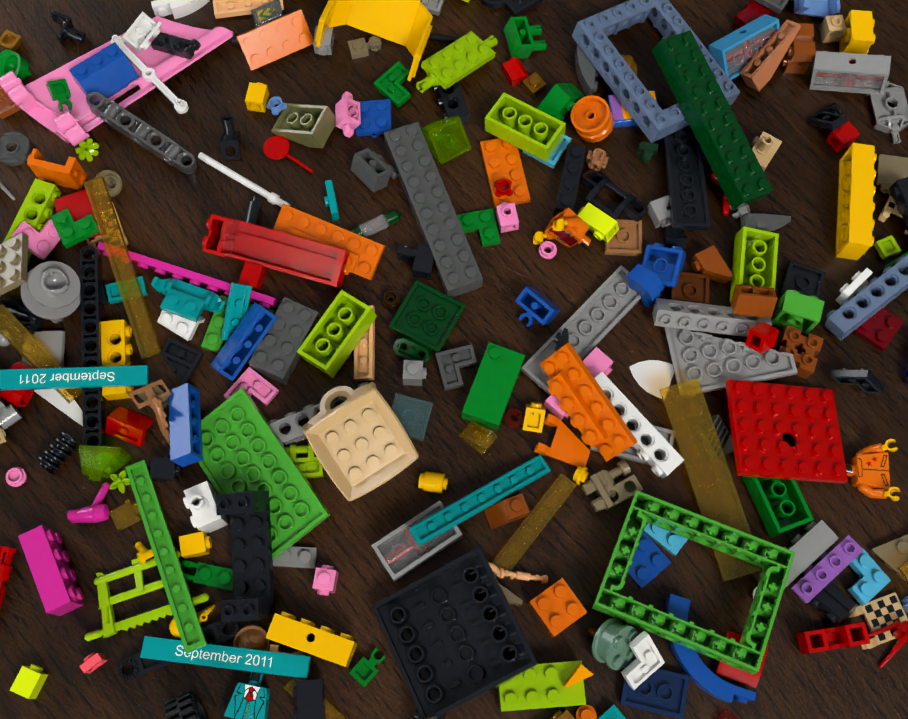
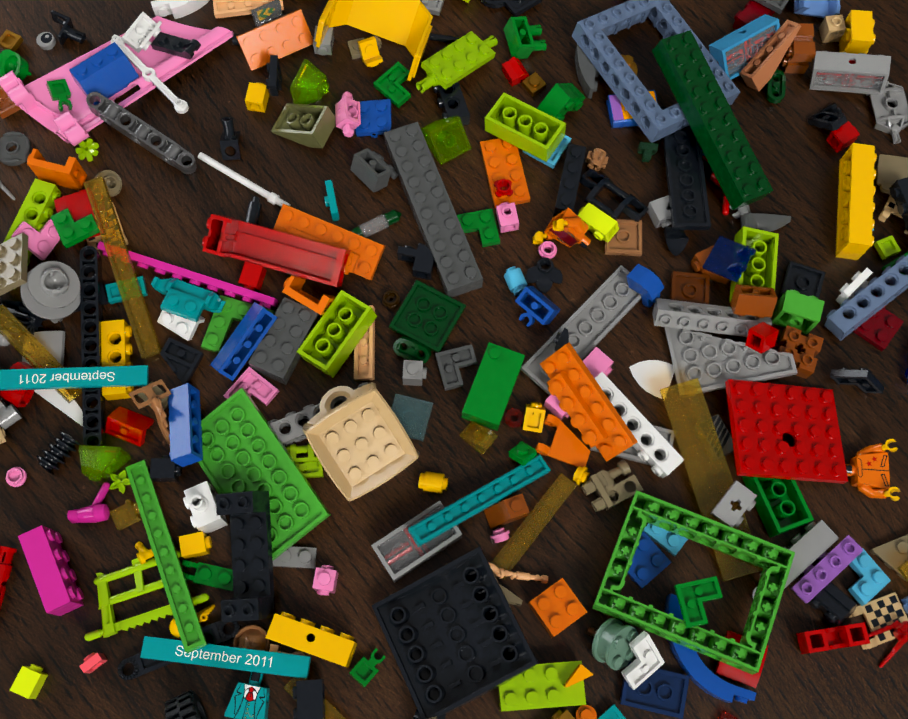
(46, 40): none -> light grey tile
(236, 308): teal plate -> none
(274, 81): none -> black plate
(274, 101): medium blue plate -> none
(278, 147): red piece -> none
(293, 288): none -> orange panel
(308, 84): none -> clear neon green slope
(370, 52): none -> yellow bracket
(500, 535): none -> bright pink plate
(515, 280): none -> medium azure brick
(522, 453): none -> green plate
(544, 278): none -> black plate
(592, 118): orange wheel -> none
(665, 262): blue plate -> none
(691, 599): none -> green plate
(728, 259): none -> clear blue plate
(745, 500): none -> light grey brick
(765, 148): tan brick -> none
(776, 88): none -> dark green plate

